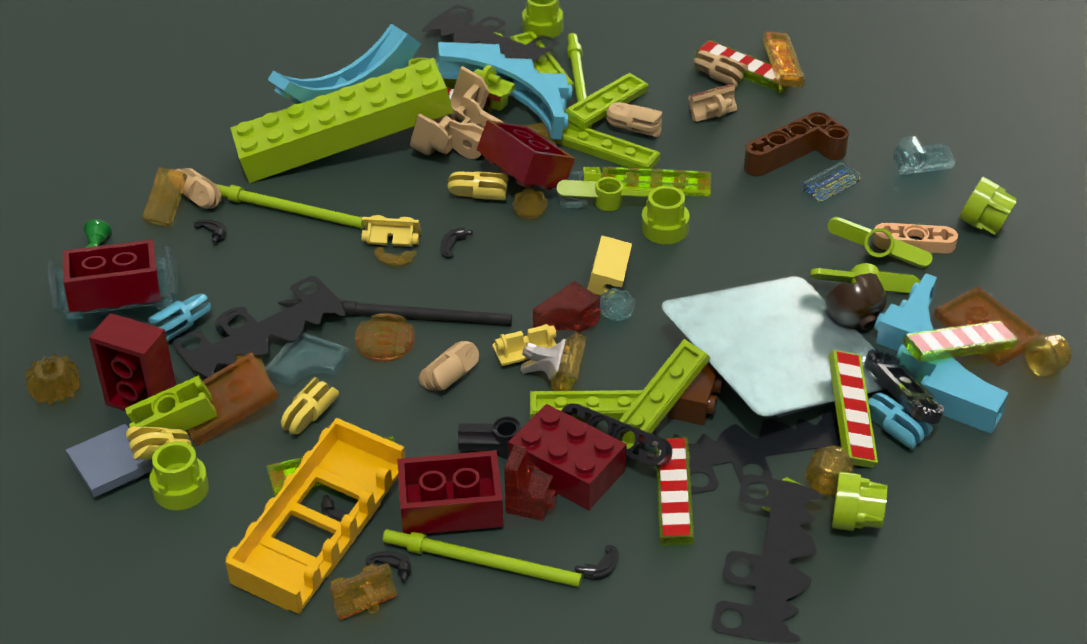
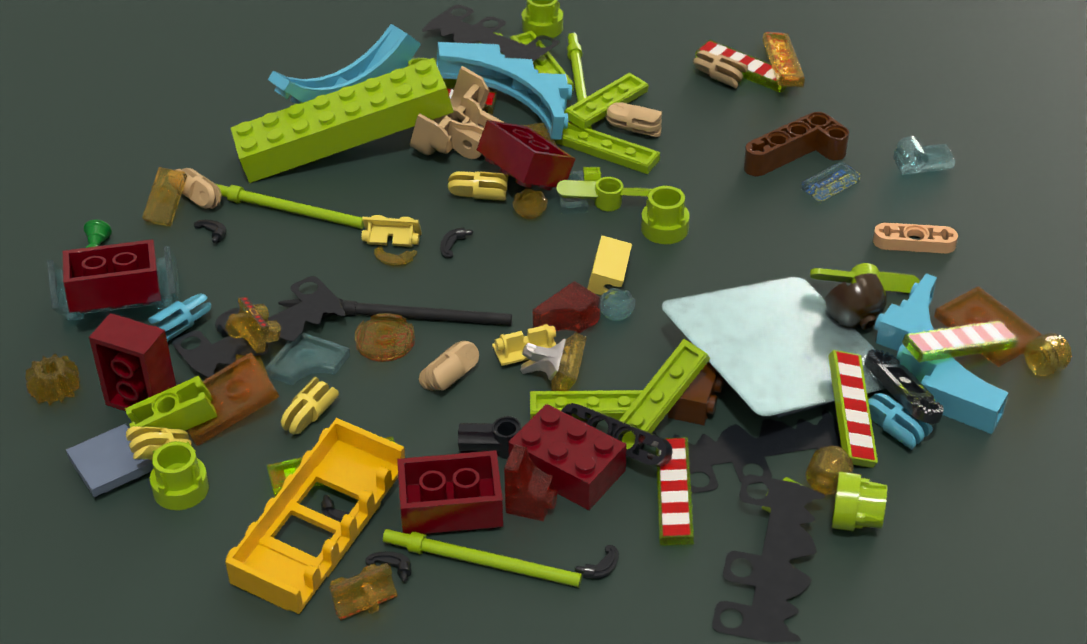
(253, 325): none -> clear yellow hips
(498, 88): lime hips -> none
(690, 182): clear neon green tile -> none
(712, 103): tan hips -> none
(897, 249): lime piece -> none
(988, 206): lime piece -> none

